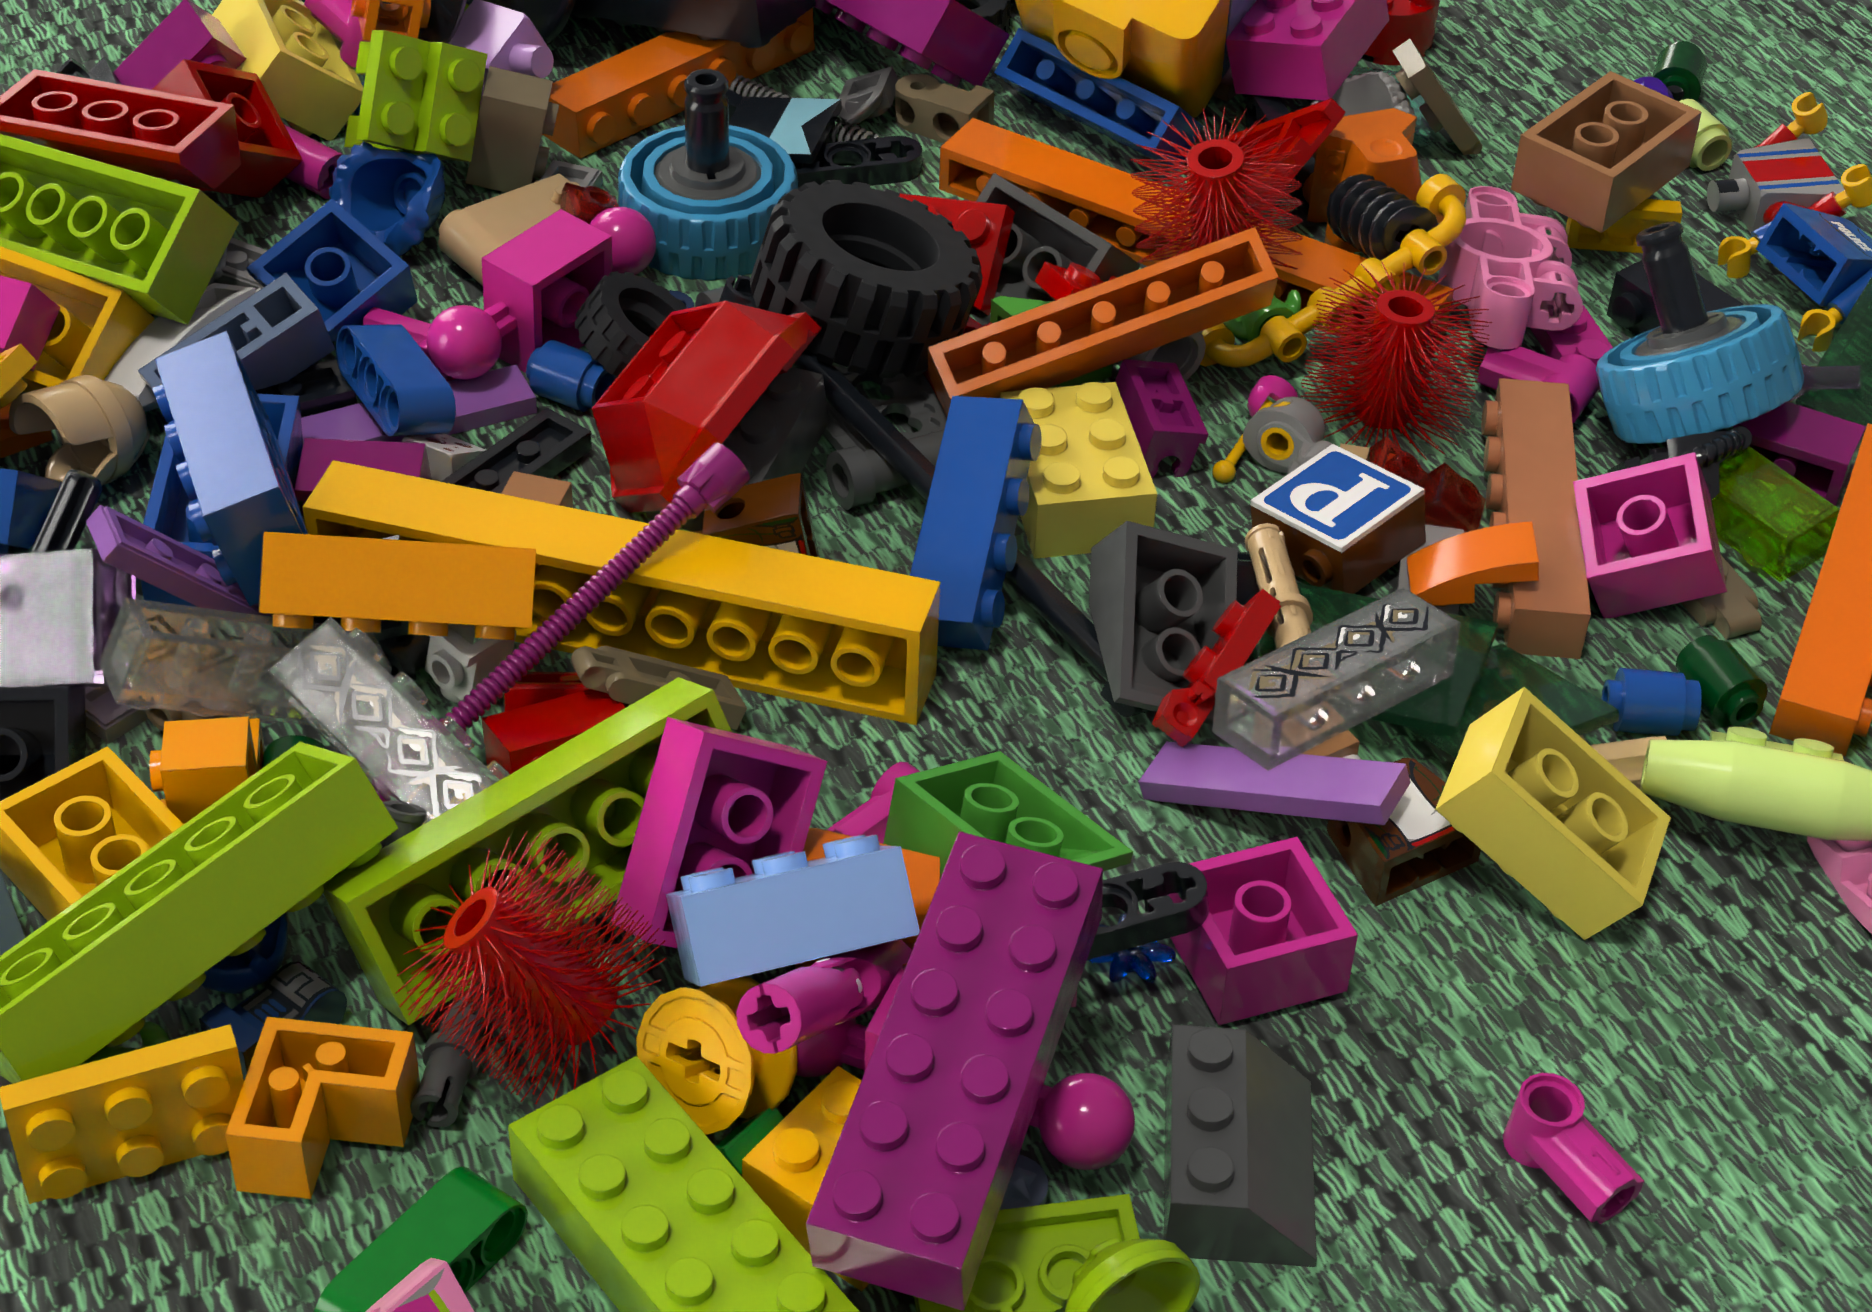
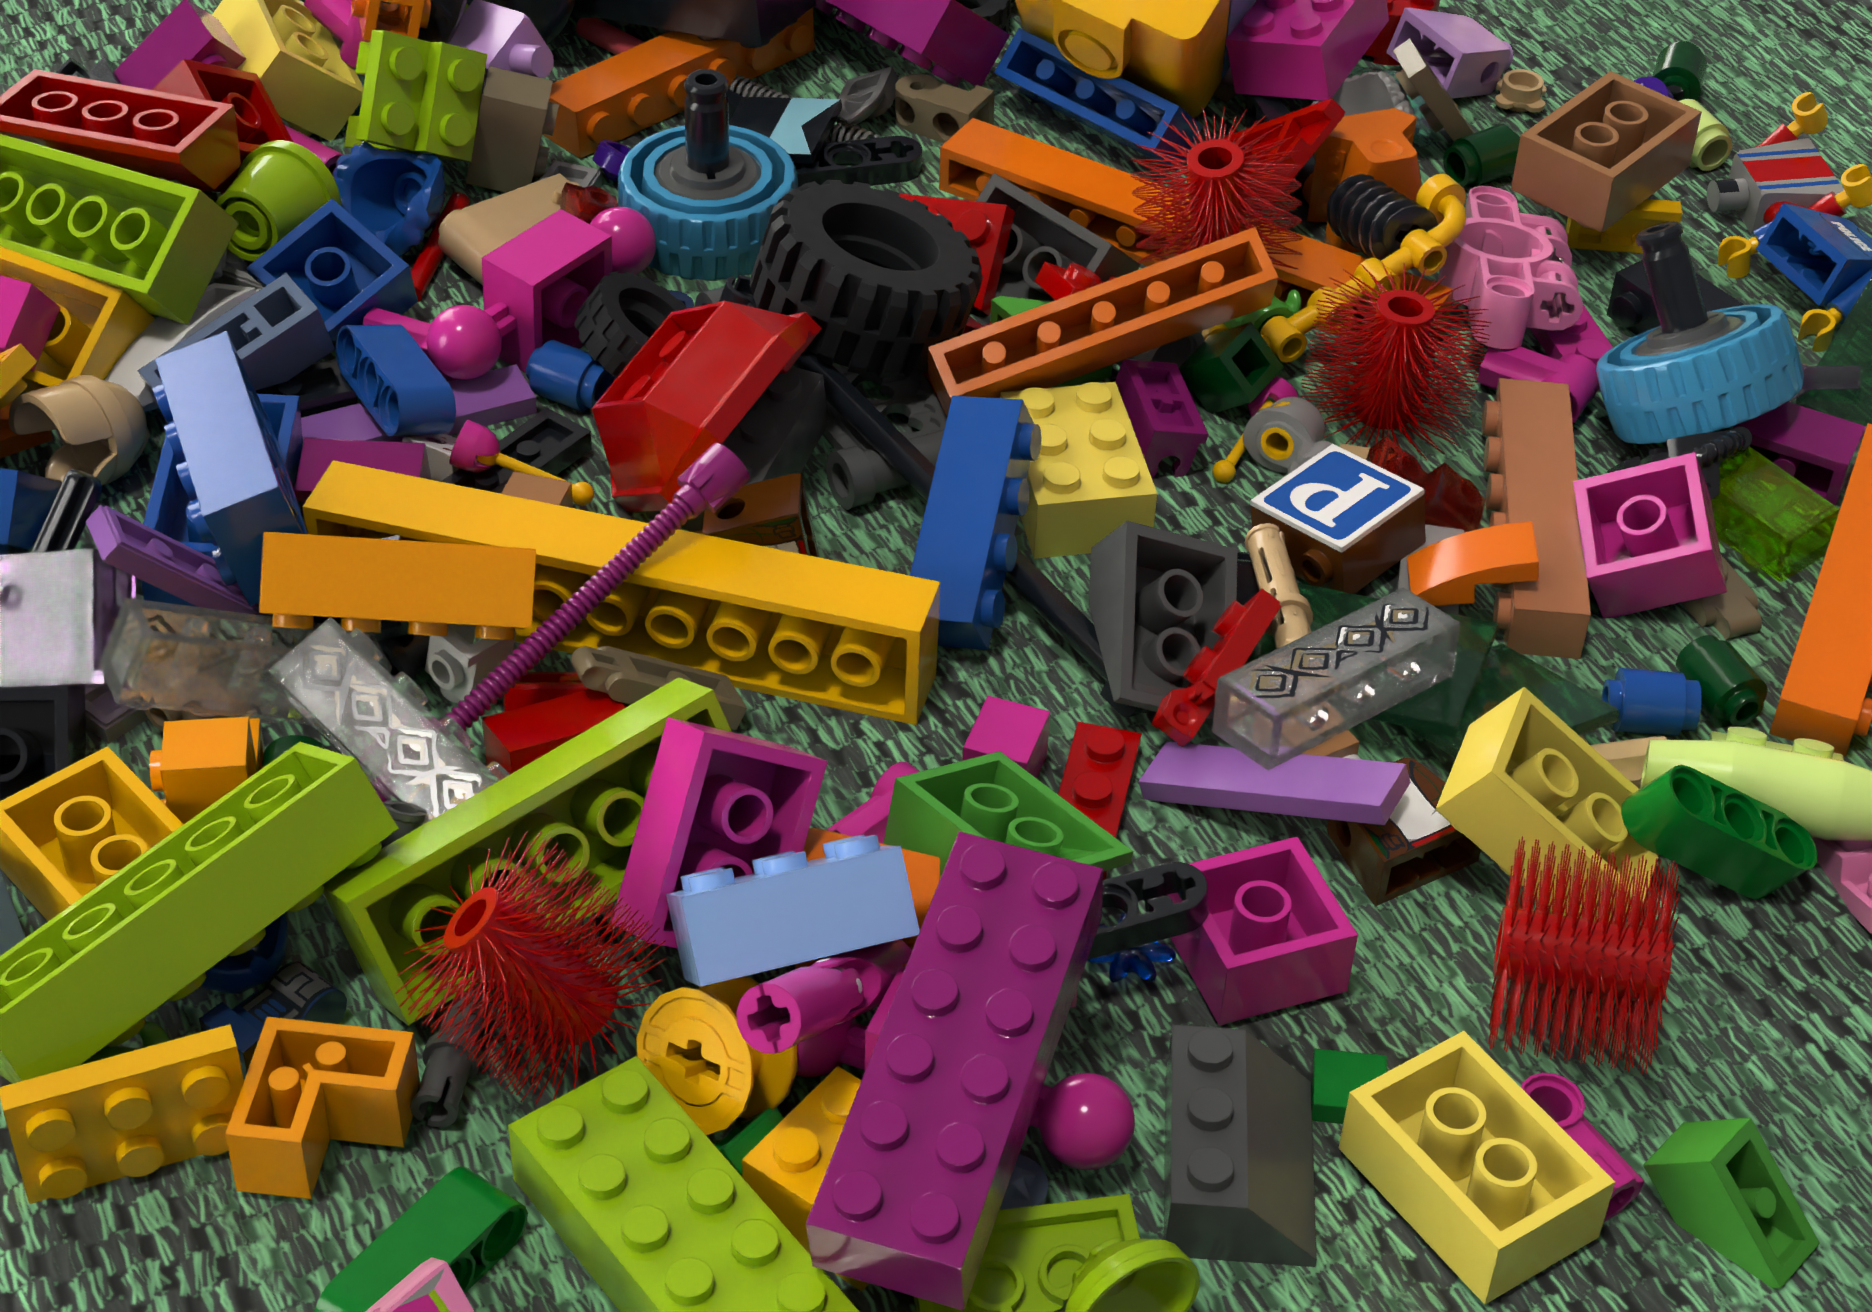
(274, 194): none -> lime piece
(431, 255): none -> red bar
(479, 450): none -> hinge
(606, 35): none -> coral piece
(609, 157): none -> dark purple tile
(1012, 729): none -> dark pink brick
(1100, 774): none -> red plate
(1230, 368): none -> dark green brick
(1336, 1075): none -> green tile
(1465, 53): none -> lavender torso
(1475, 1166): none -> light yellow brick
(1482, 156): none -> dark green brick
(1521, 91): none -> tan plate
(1583, 955): none -> red piece
(1718, 832): none -> green beam
(1733, 1197): none -> bright green slope

